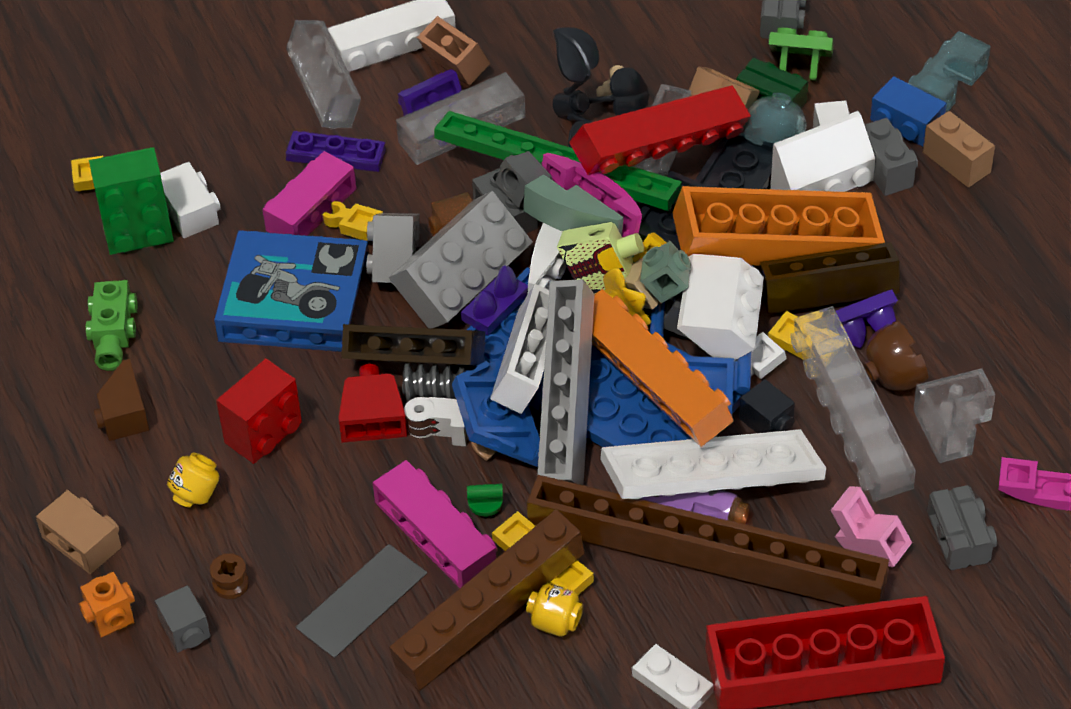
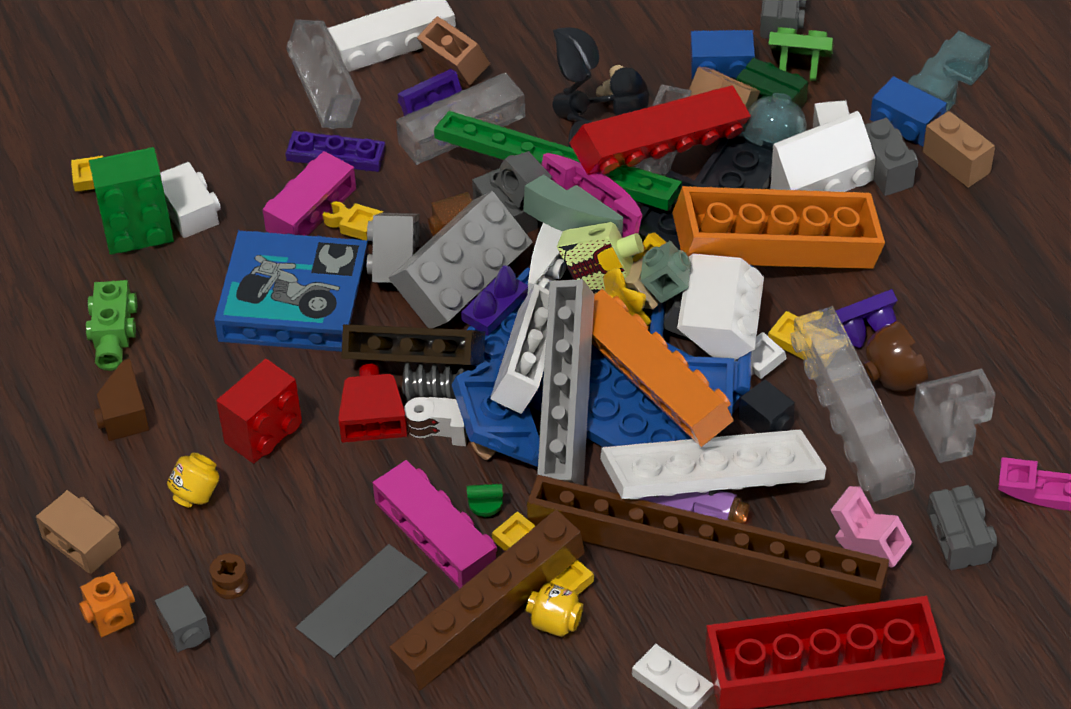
(722, 51): none -> blue brick
(829, 277): dark brown brick -> none

